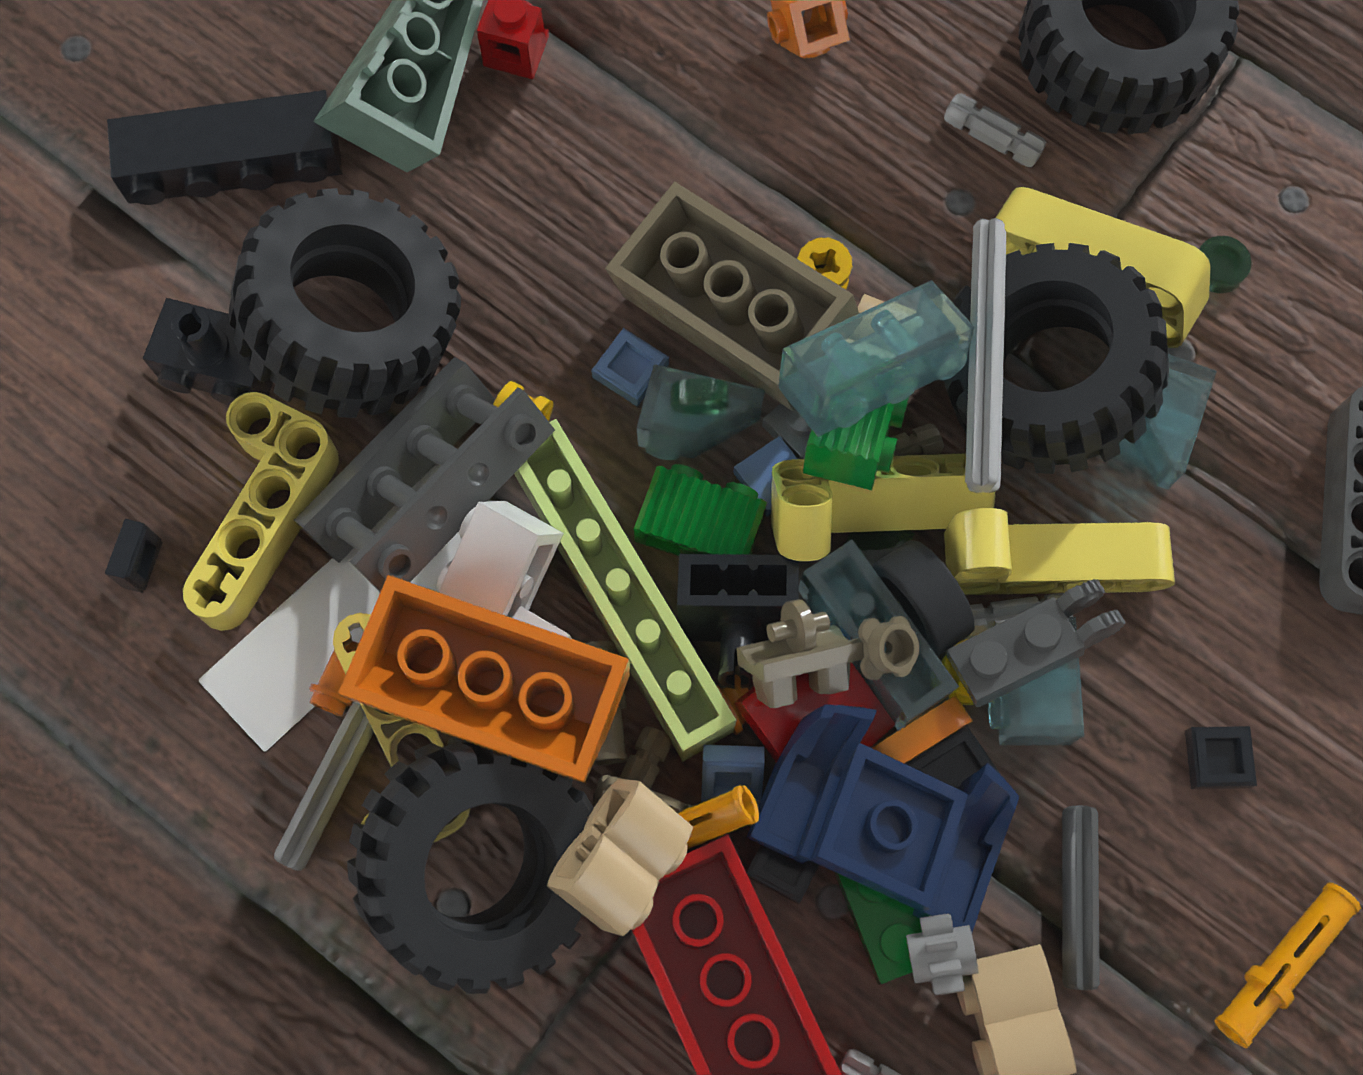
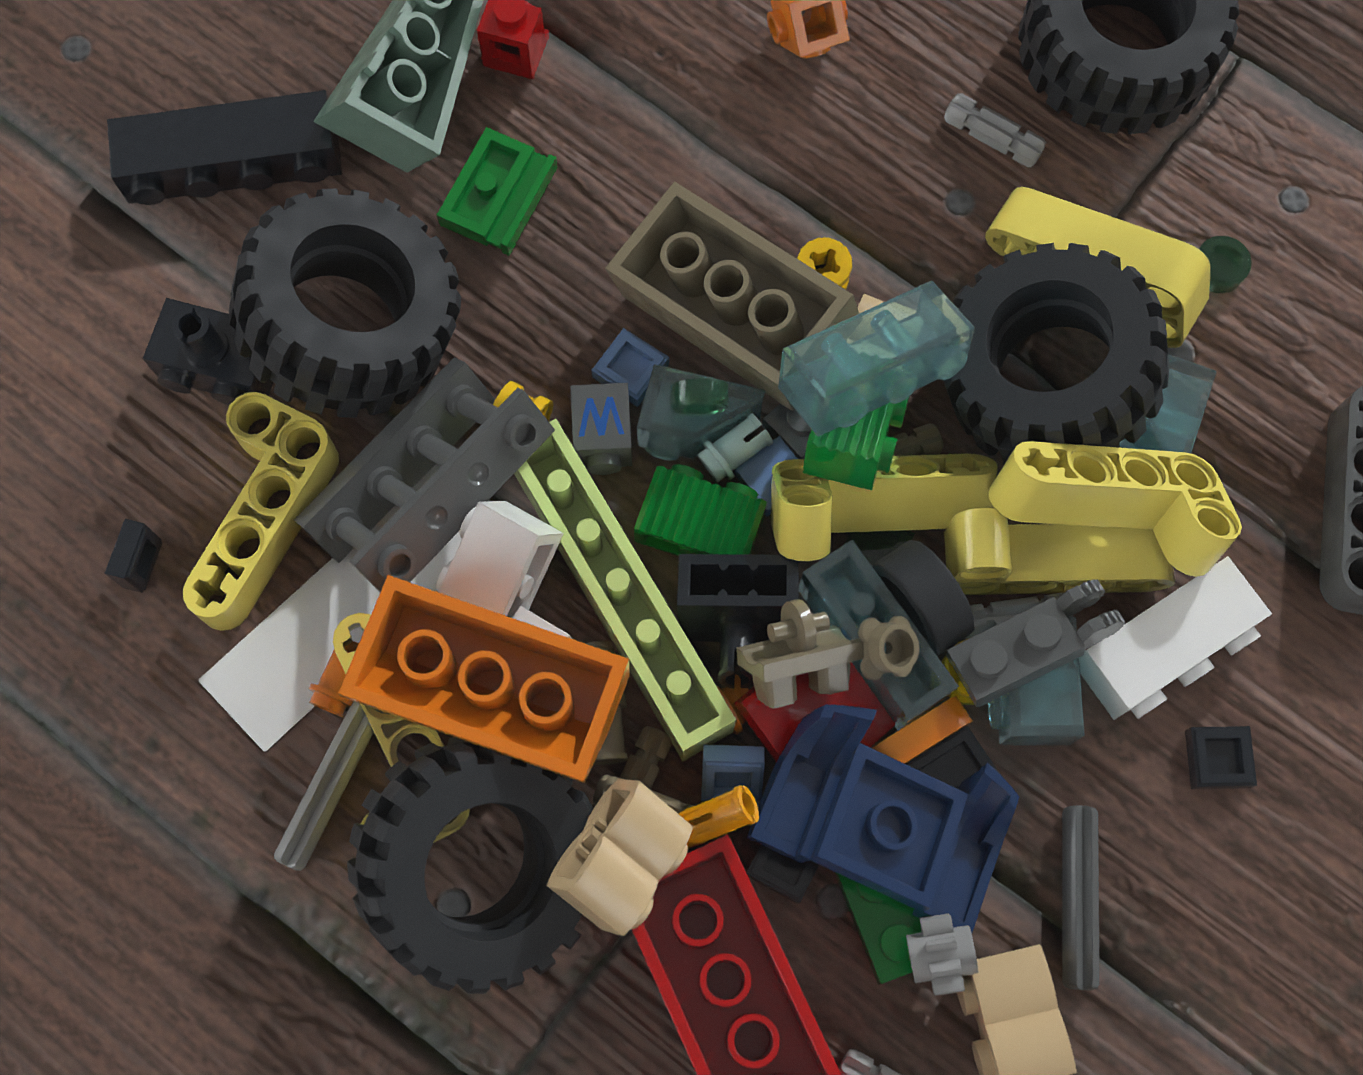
(497, 191): none -> green plate
(602, 426): none -> dark grey brick
(731, 449): none -> light aqua pin
(986, 357): light grey axle -> none
(1122, 489): none -> light yellow beam
(1173, 640): none -> white brick
(1242, 1018): light orange pin -> none

